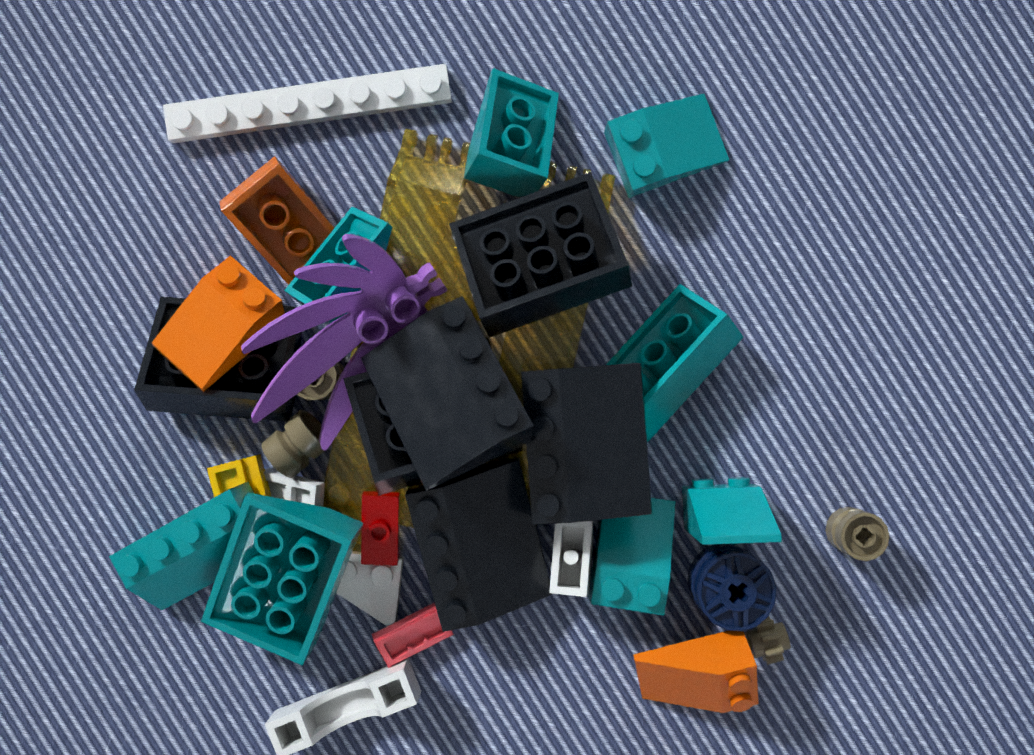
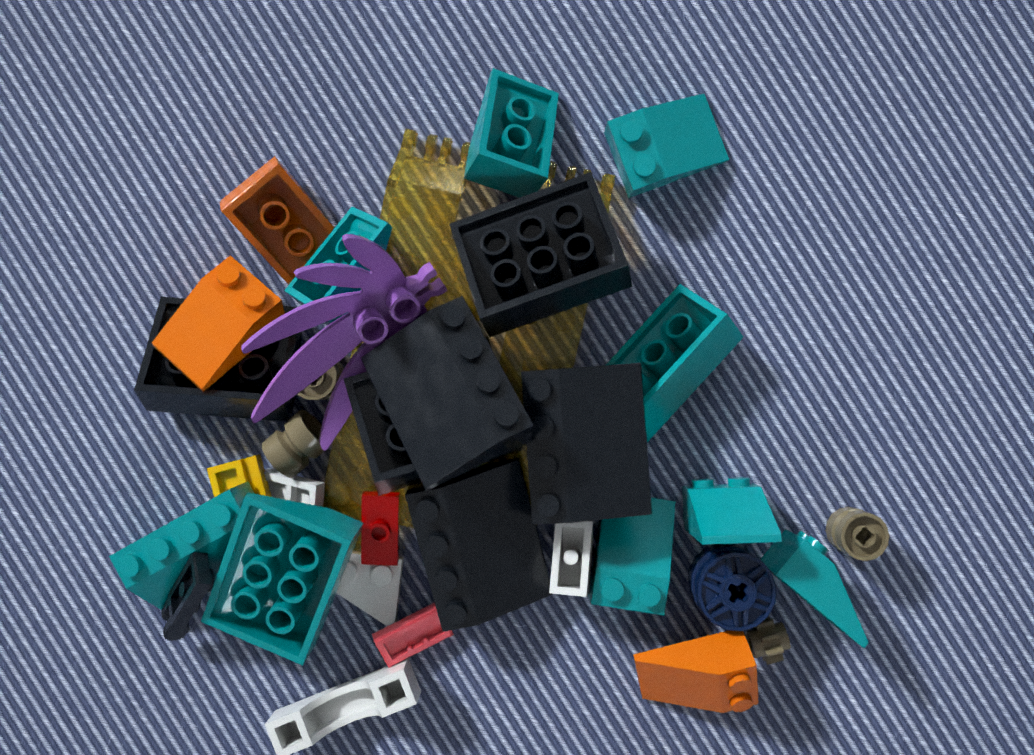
(186, 596): none -> black hinge
(307, 103): white plate -> none
(812, 576): none -> teal slope

